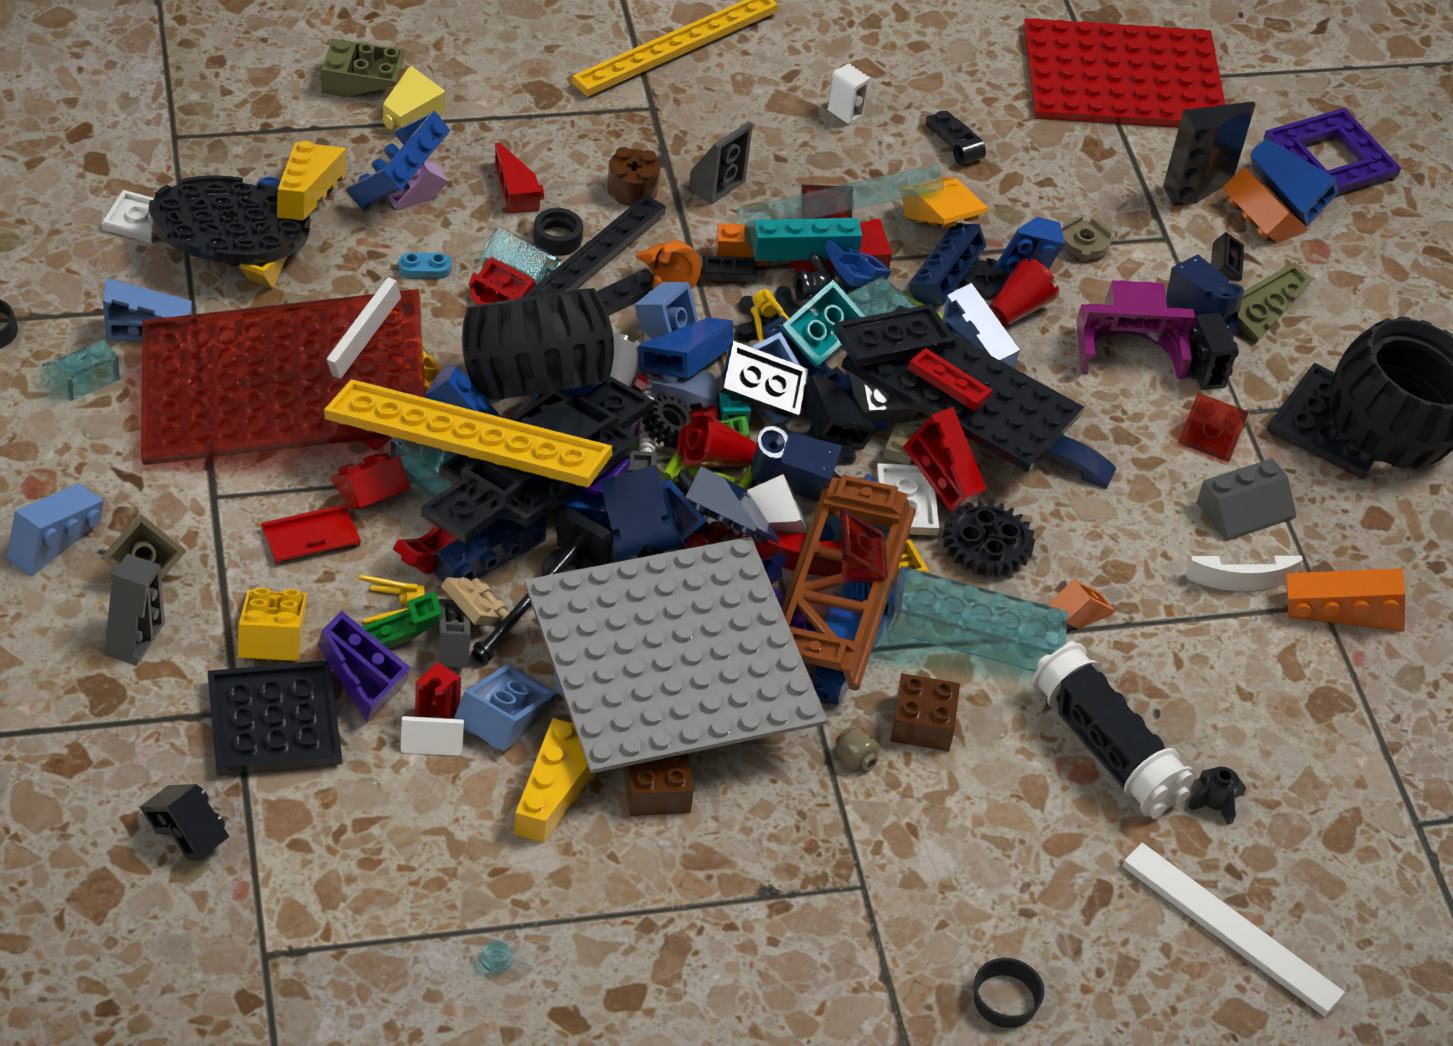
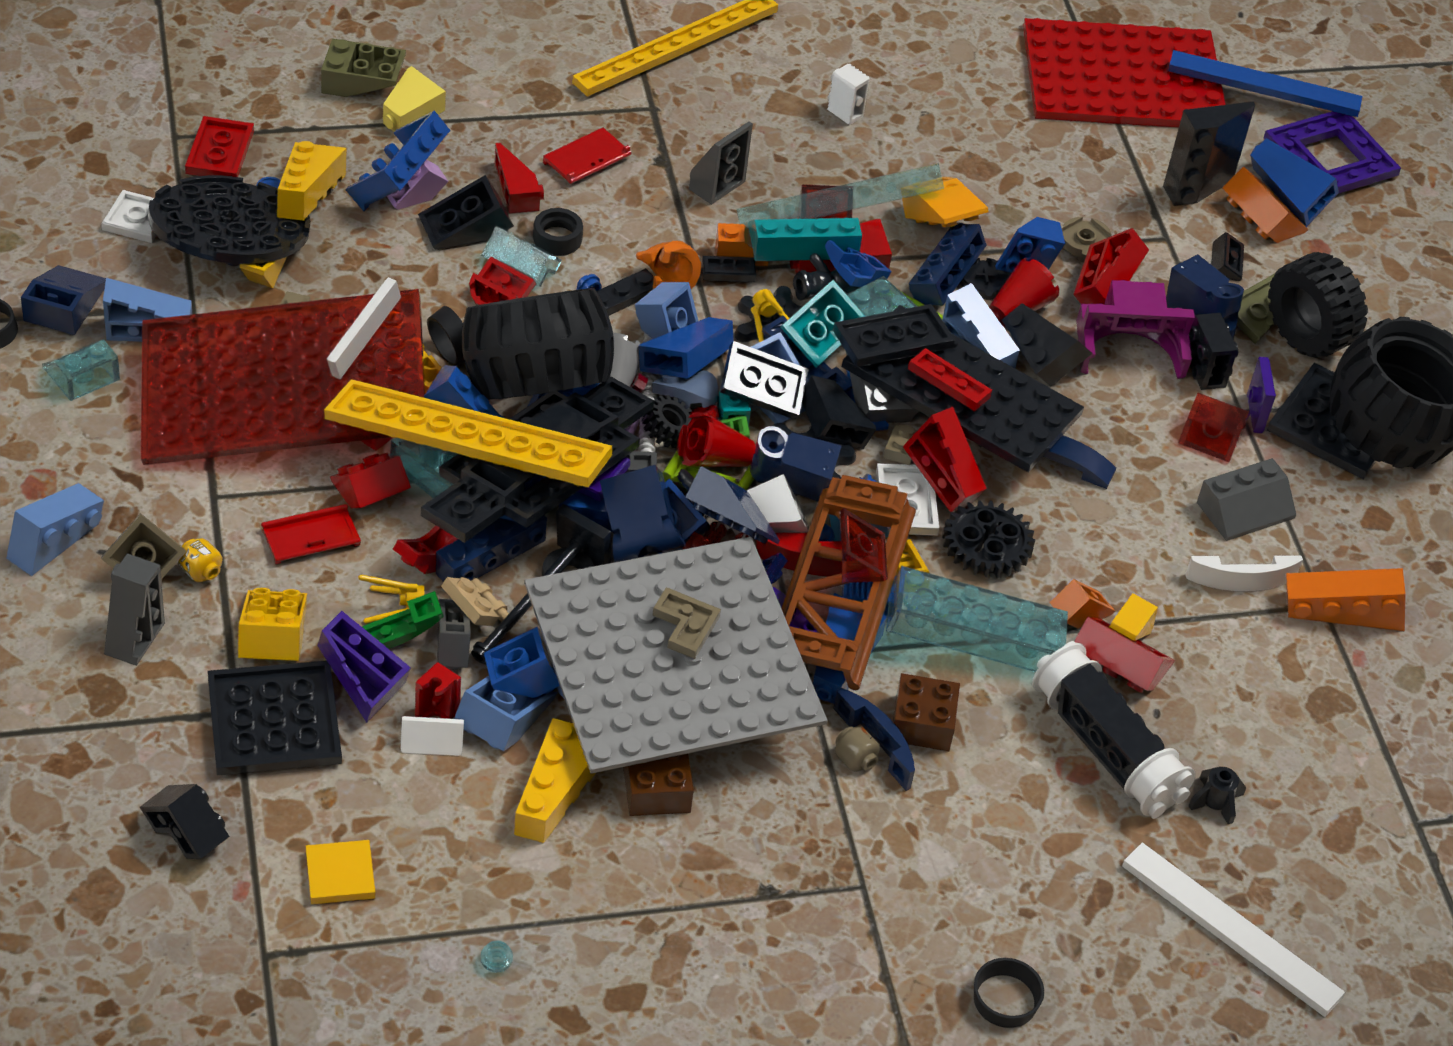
(61, 298): none -> dark blue slope
(201, 560): none -> yellow head
(219, 147): none -> red plate
(340, 872): none -> yellow tile
(425, 265): dark azure plate -> none
(446, 333): none -> black tyre
(465, 216): none -> black slope
(522, 666): none -> blue slope
(586, 155): none -> red door
(589, 281): none -> blue plate
(601, 248): black plate -> none
(633, 175): reddish brown brick -> none
(692, 617): none -> dark tan plate
(857, 711): none -> dark blue slope
(965, 143): black plate -> none
(1044, 345): none -> black wedge
(1106, 261): none -> red wedge
(1123, 656): none -> red slope
(1135, 618): none -> yellow slope
(1261, 394): none -> dark purple plate
(1265, 83): none -> blue tile
(1317, 304): none -> black tyre

